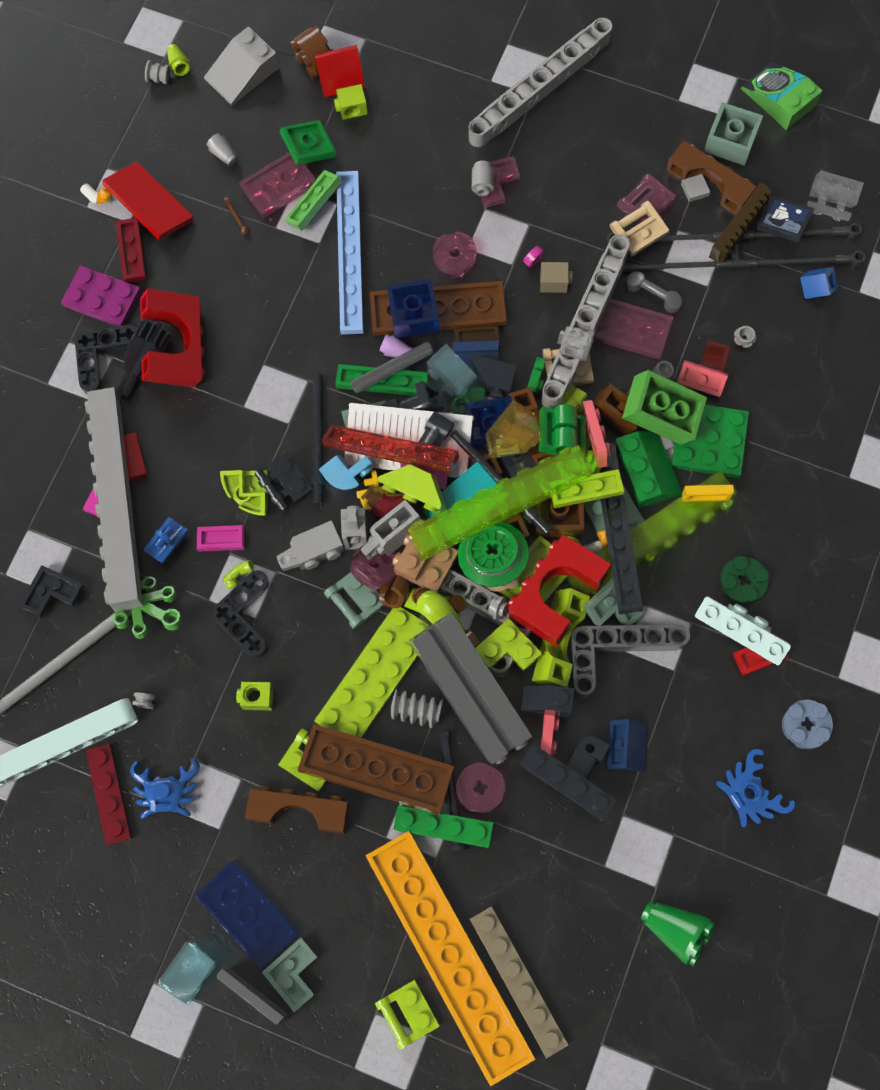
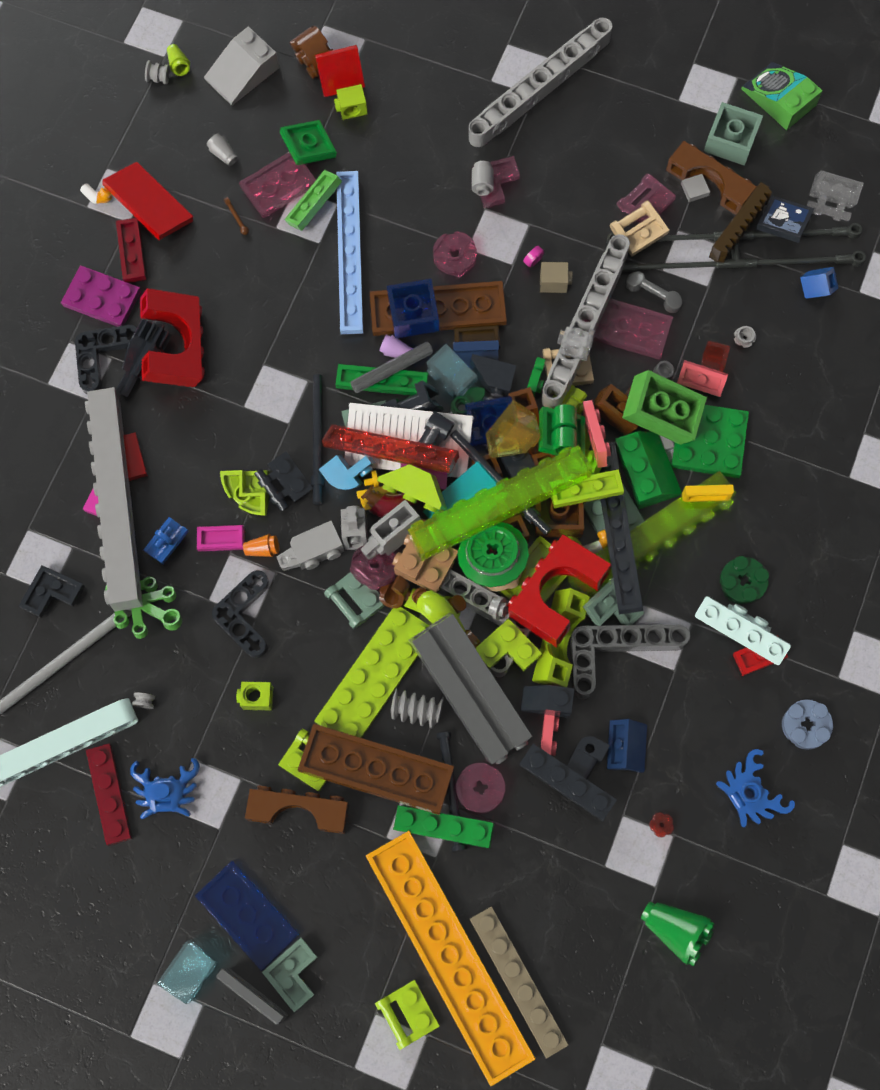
(237, 571): lime arm -> none
(262, 546): none -> orange cone
(661, 831): none -> clear red plate

